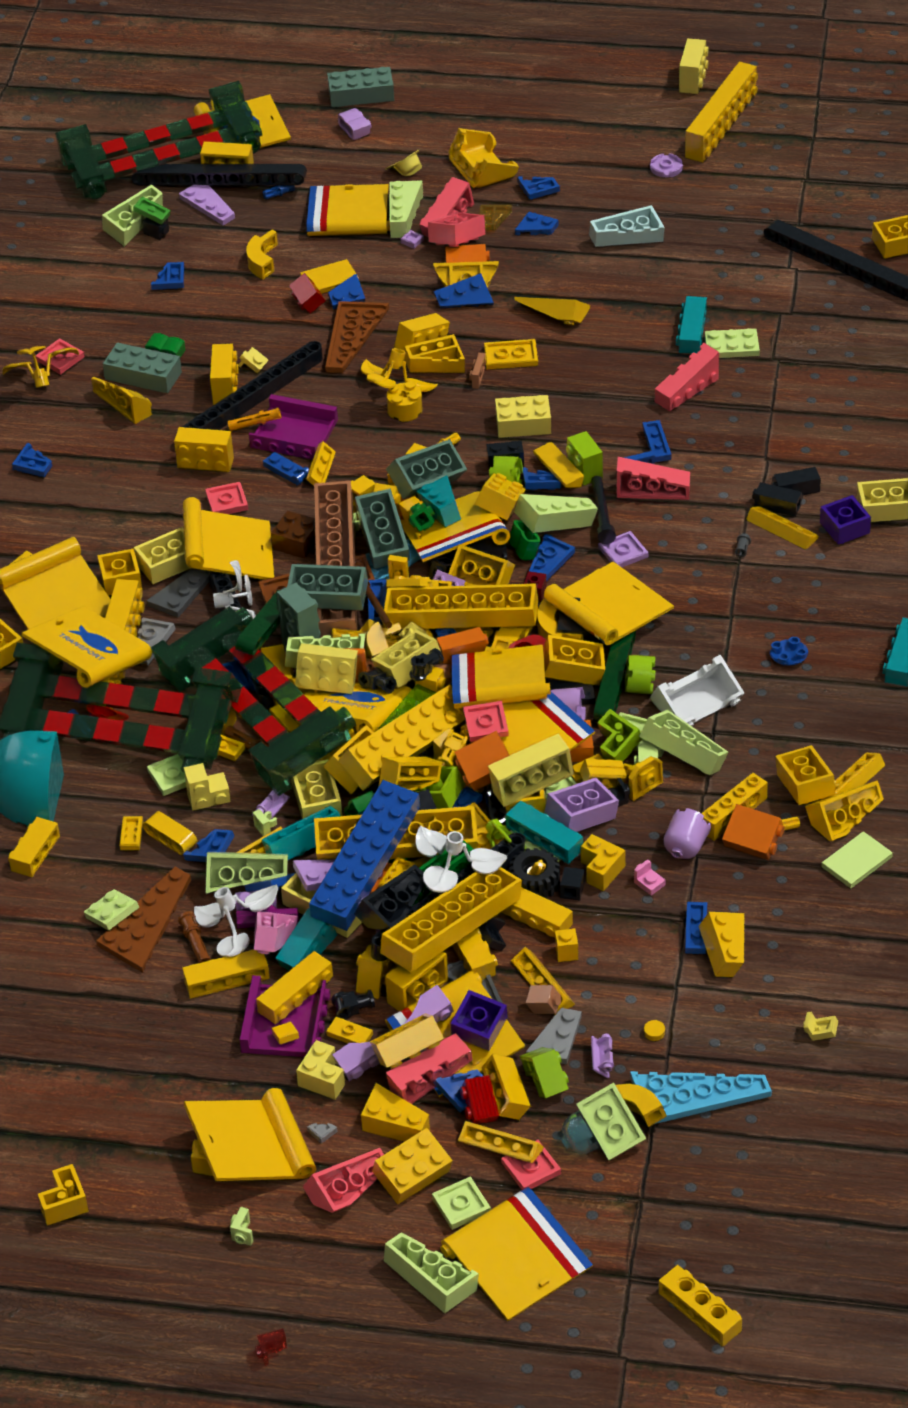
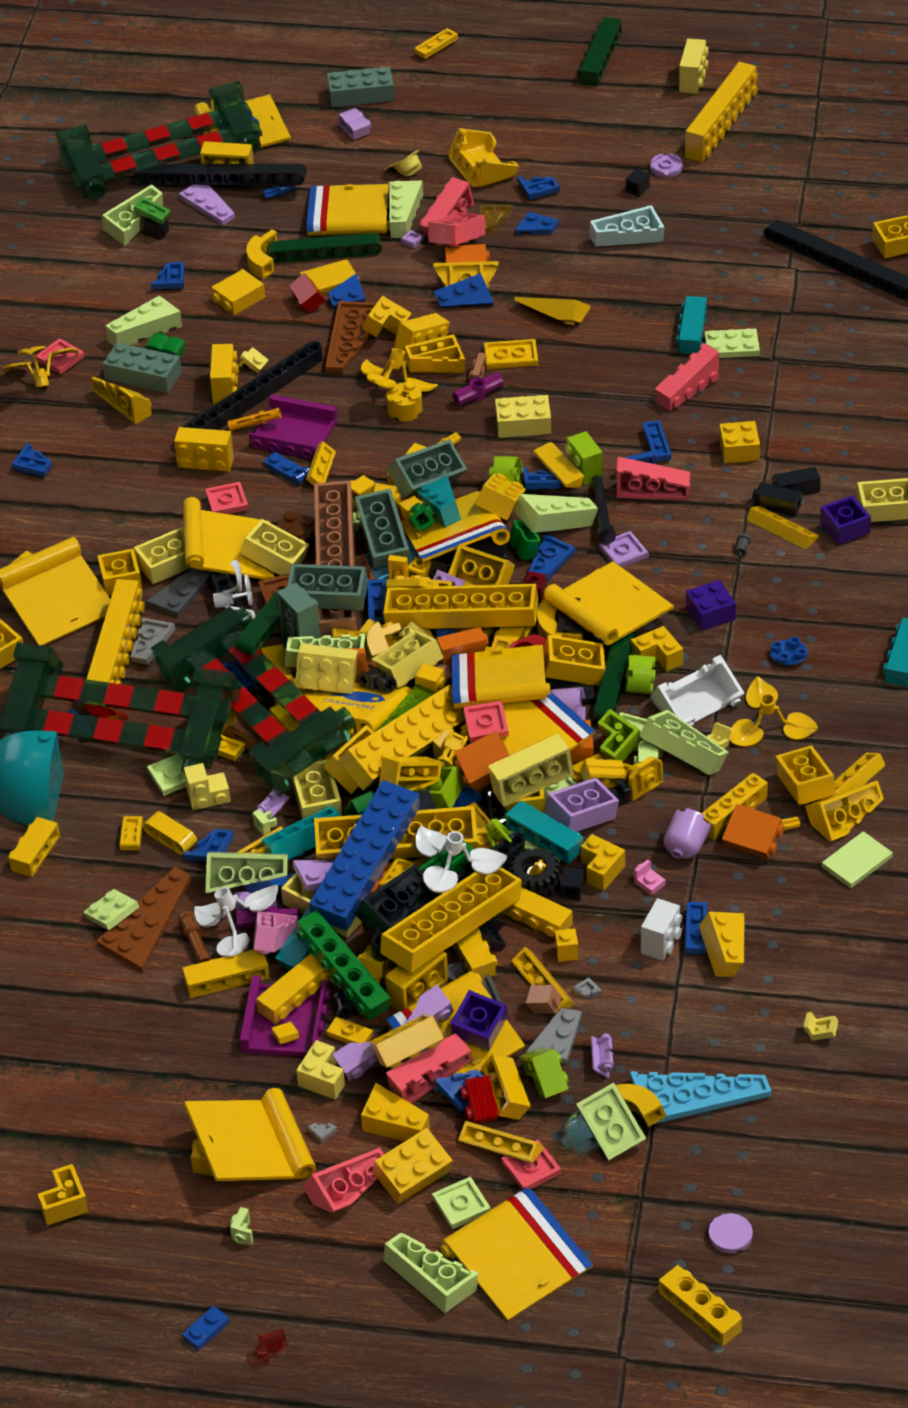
(90, 645): yellow door -> none
(143, 321): none -> yellowish green wedge
(205, 1328): none -> blue plate
(238, 292): none -> yellow brick
(274, 548): none -> light yellow brick
(324, 247): none -> dark green beam
(352, 969): none -> green brick
(378, 608): reddish brown bar -> none
(385, 315): none -> yellow brick
(419, 567): none -> yellow brick
(423, 664): black connector -> none
(436, 43): none -> yellow plate
(477, 389): none -> magenta piece
(511, 448): black brick -> none
(586, 989): none -> light grey tile
(600, 51): none -> dark green brick
(637, 182): none -> black brick
(654, 1030): yellow tile -> none
(661, 645): none -> yellow brick
(661, 929): none -> white brick
(710, 605): none -> dark purple brick
(720, 734): none -> light yellow bracket
(730, 1233): none -> lavender tile
(739, 442): none -> yellow brick
(764, 696): none -> yellow plant

